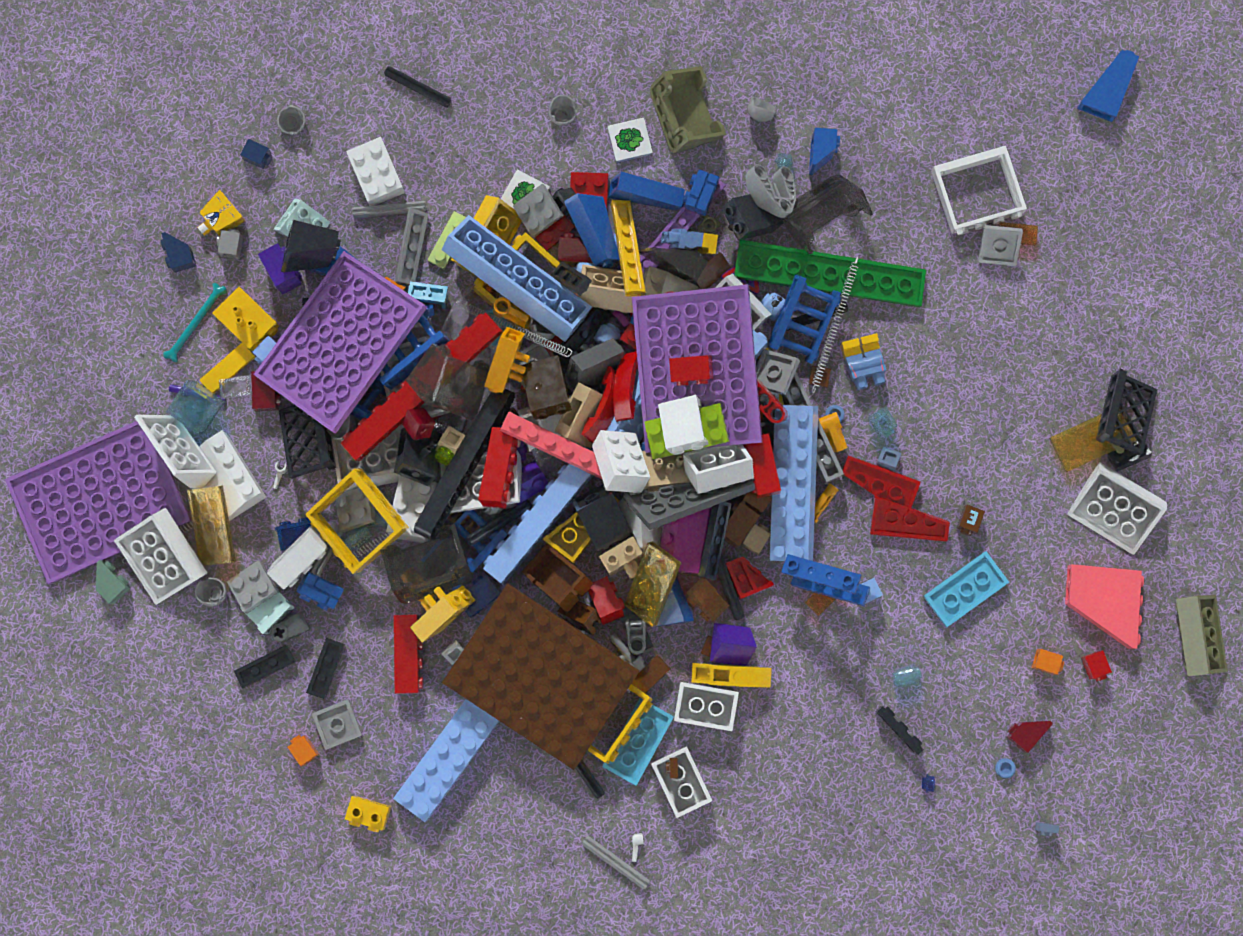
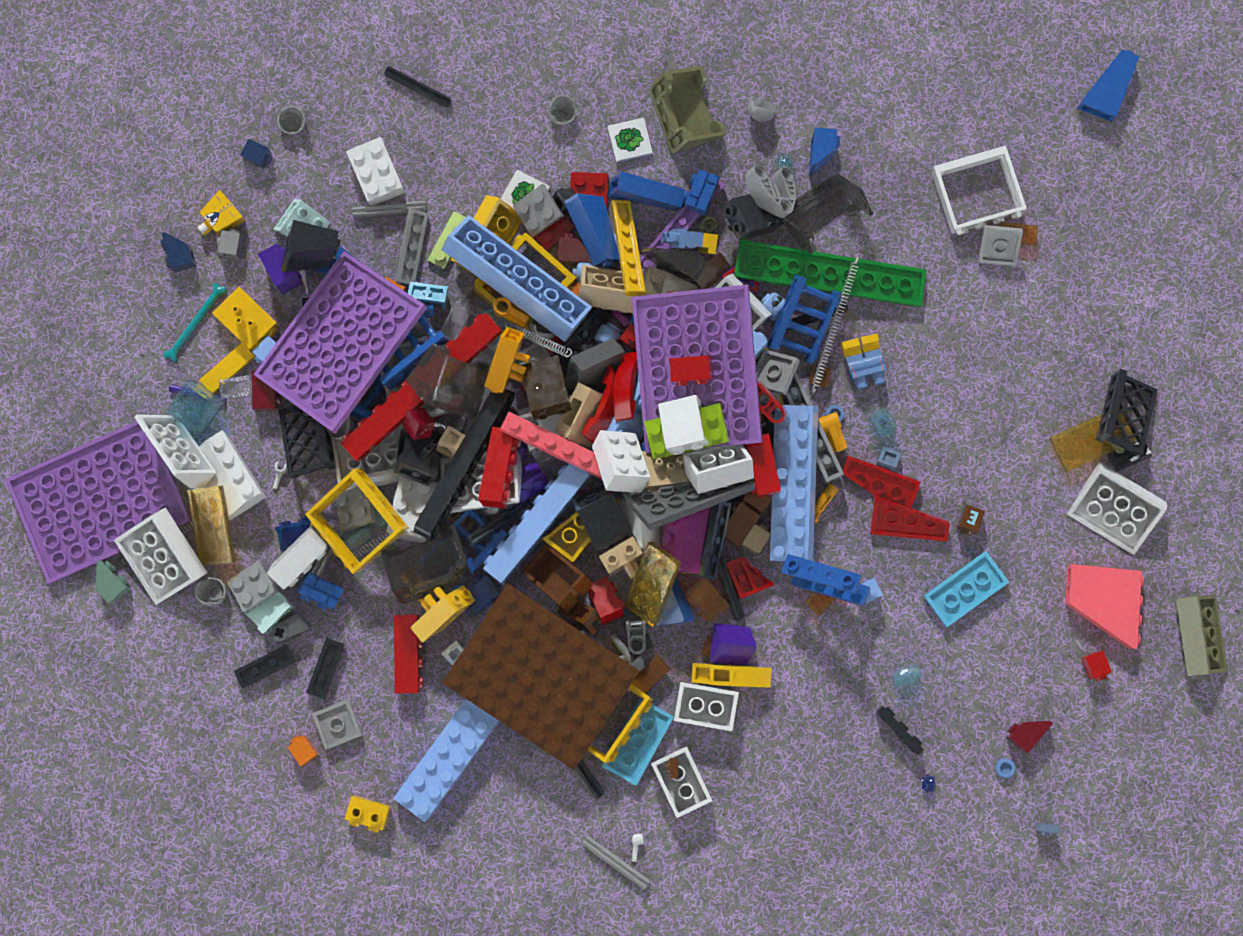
(444, 455): clear neon green bush -> none
(571, 278): black plate -> none
(1048, 662): orange brick -> none

